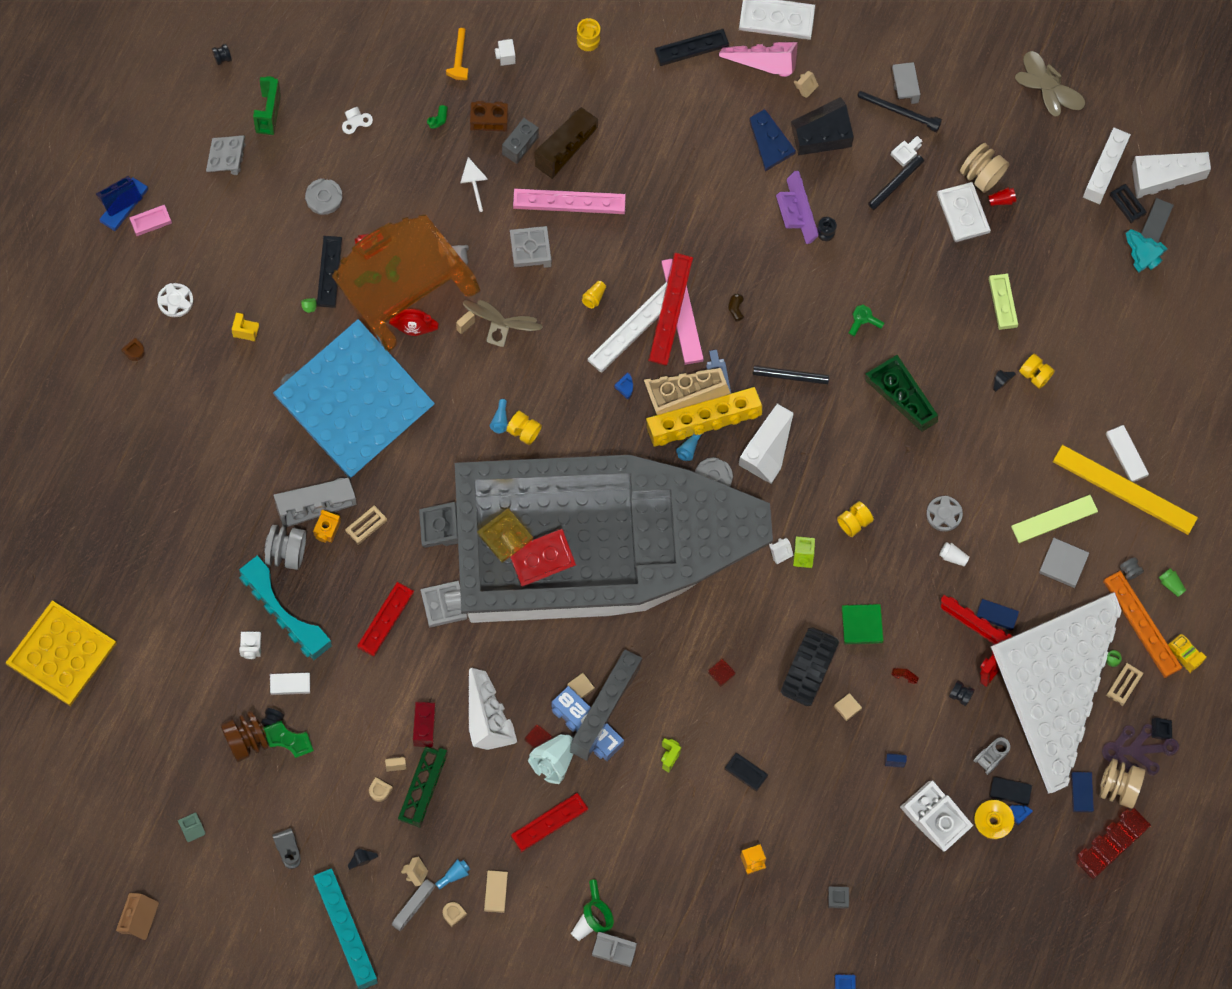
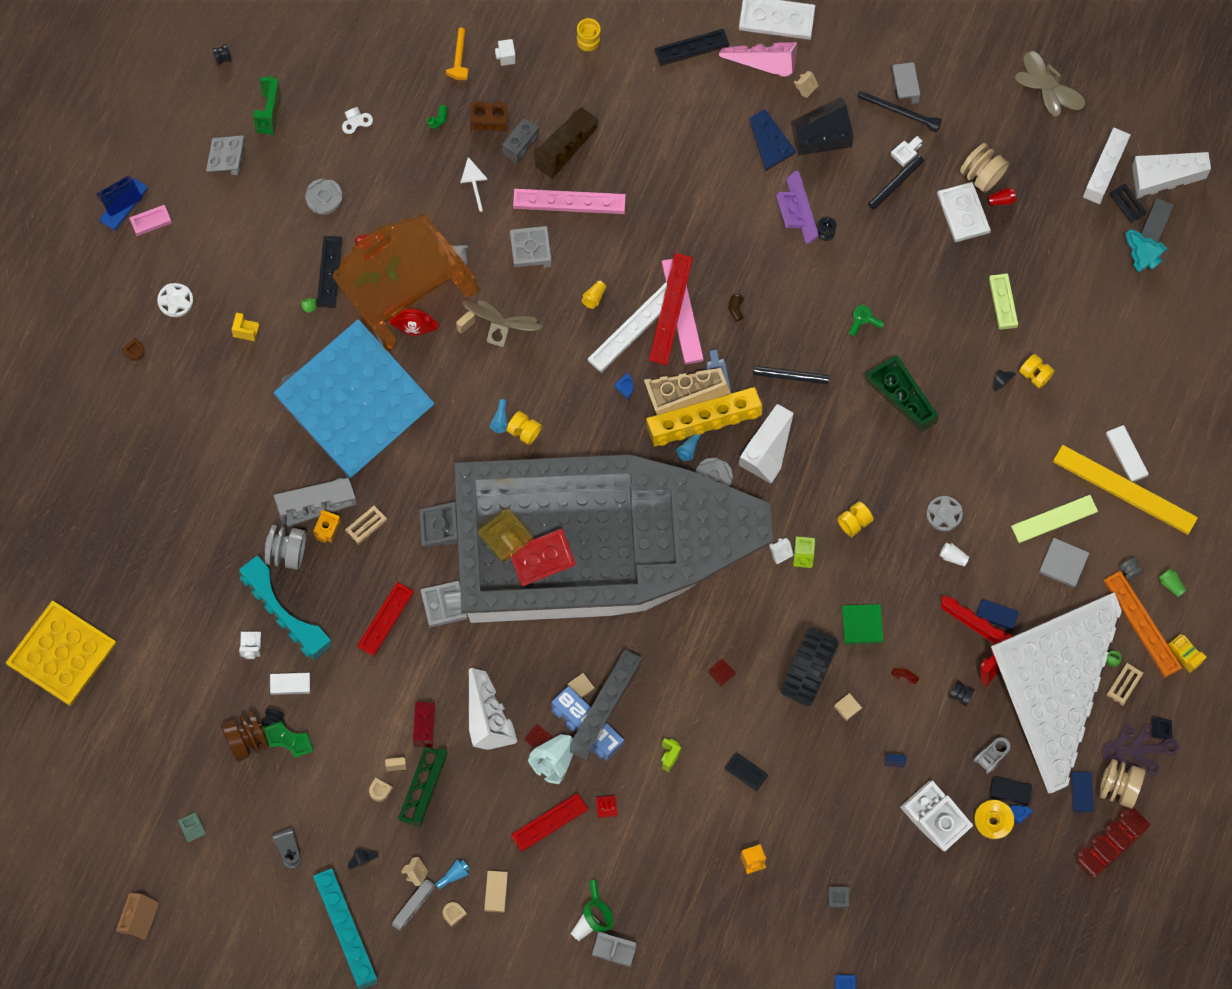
(606, 807): none -> red tile

